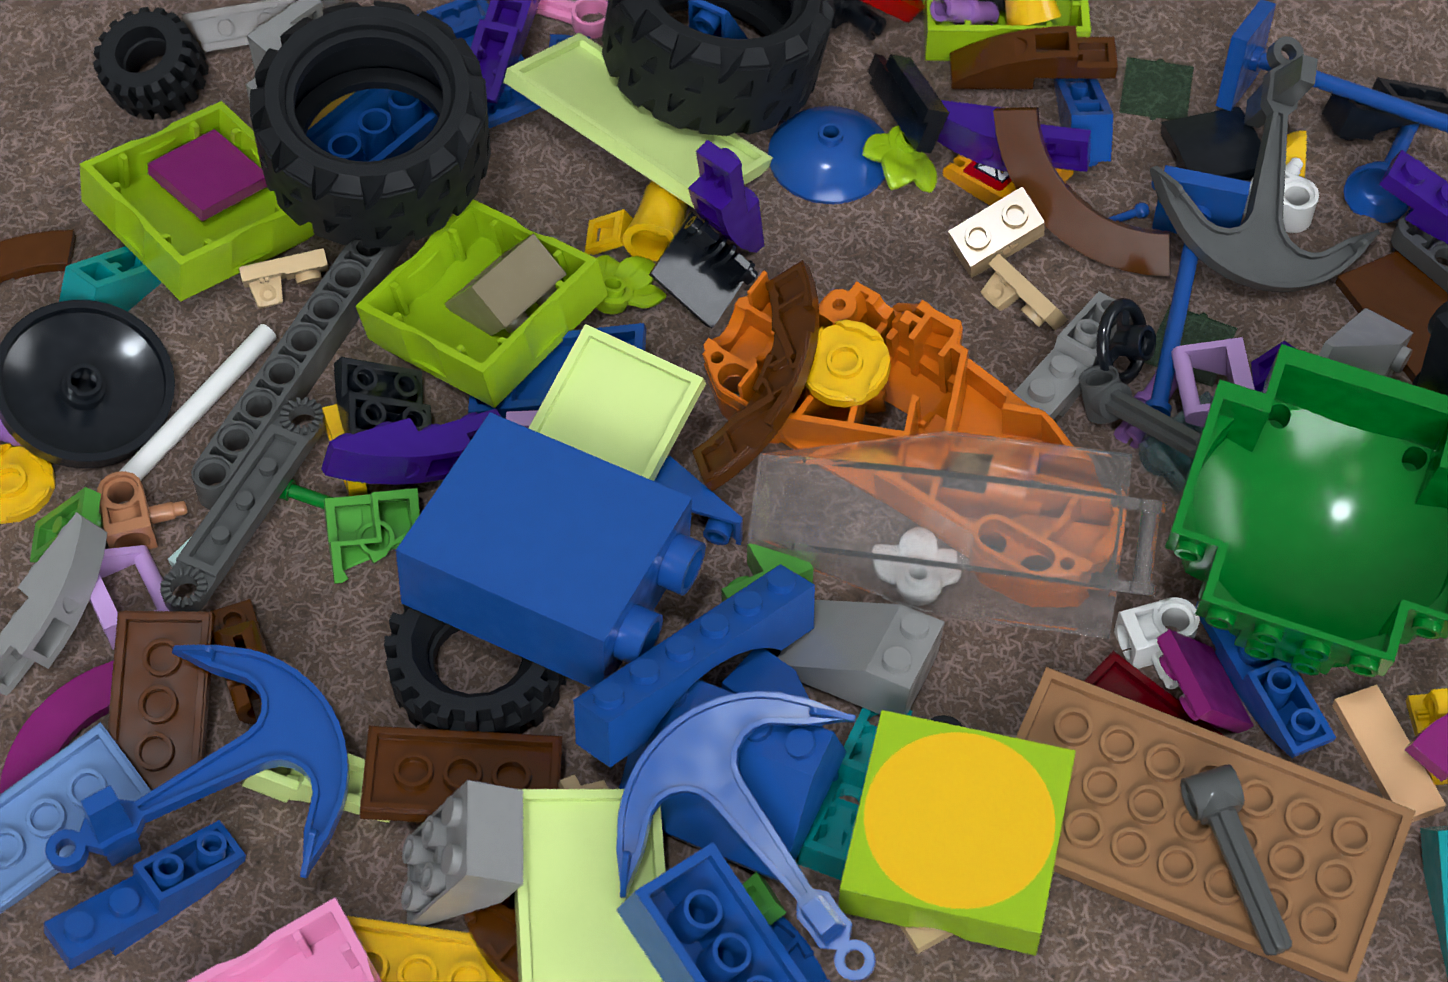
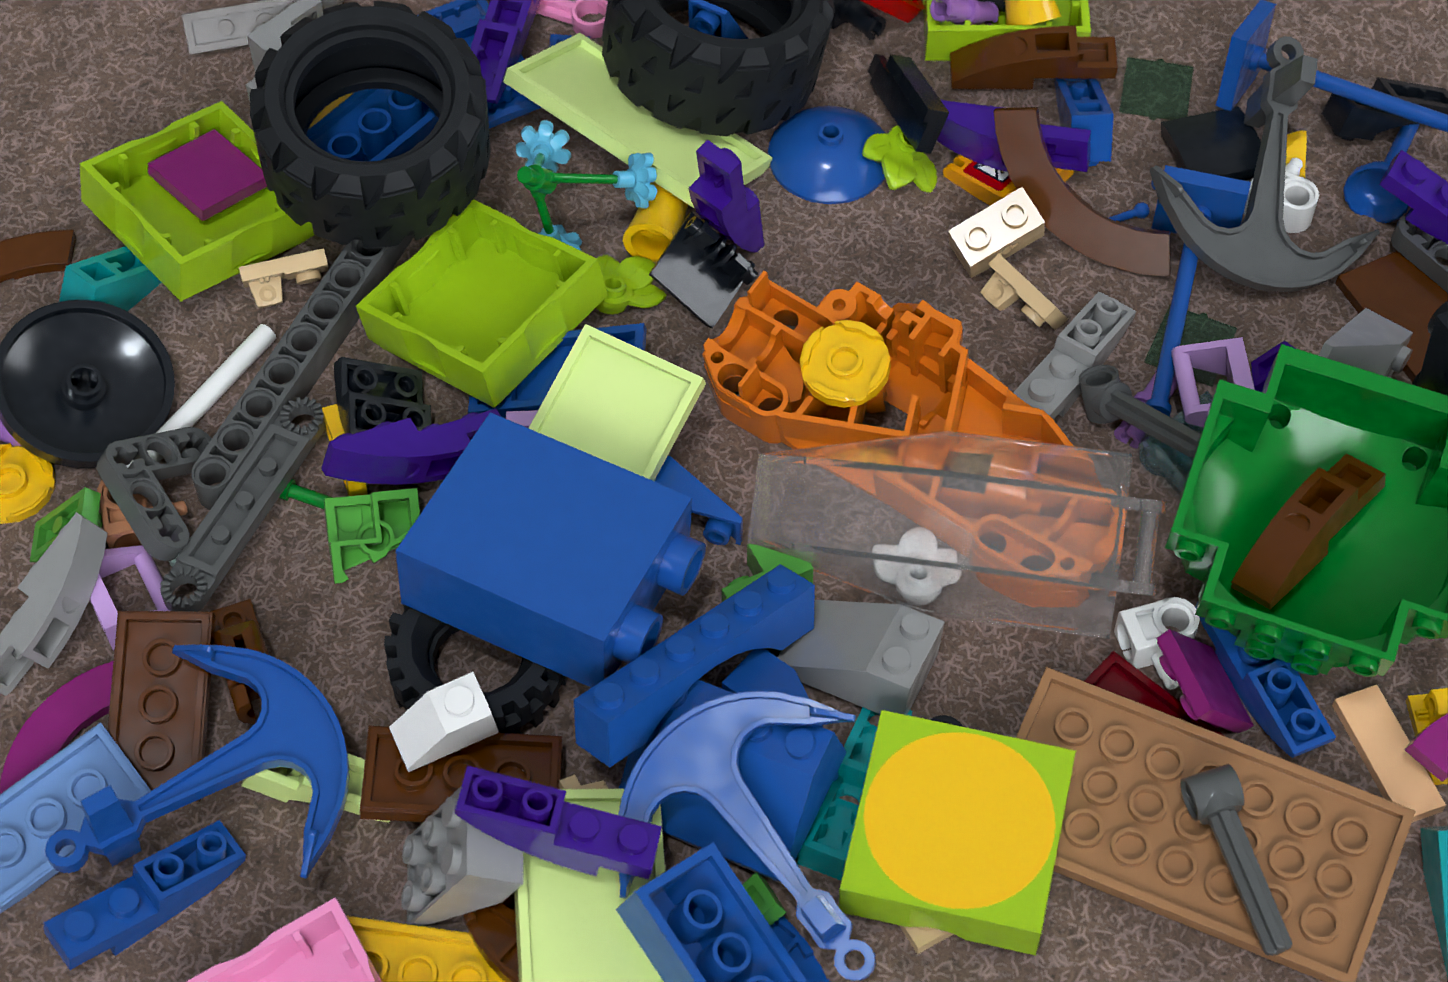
(136, 42): black tyre -> none
(160, 527): none -> dark grey beam
(443, 722): none -> white slope
(508, 288): dark tan slope -> none
(540, 177): none -> medium azure plant
(556, 831): none -> dark purple slope
(611, 233): yellow slope -> none
(778, 385): reddish brown tile -> none
(1133, 341): black piece -> none
(1303, 527): none -> reddish brown slope

